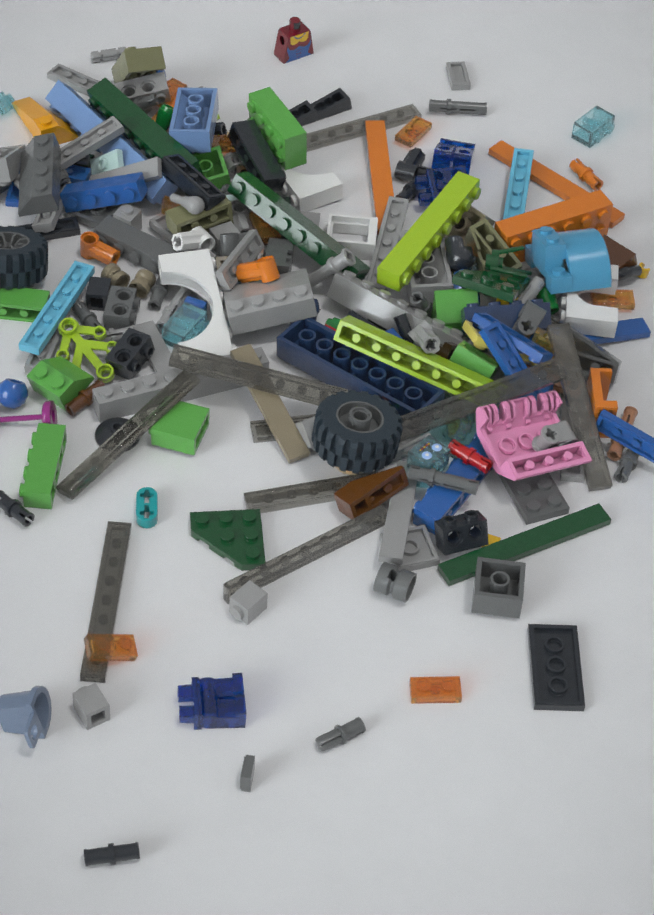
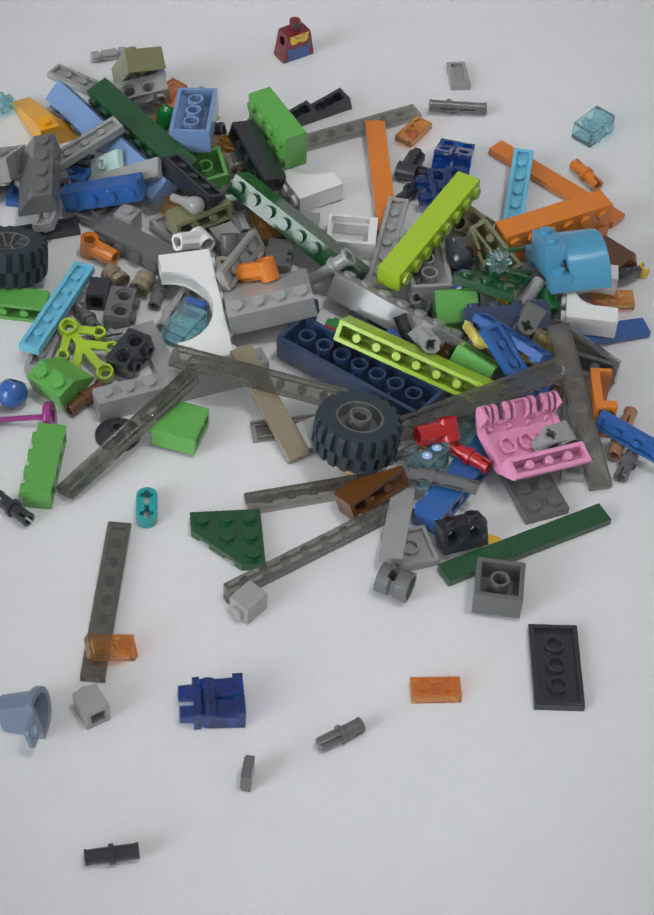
(442, 430): none -> red piece
(500, 256): none -> clear light blue gear

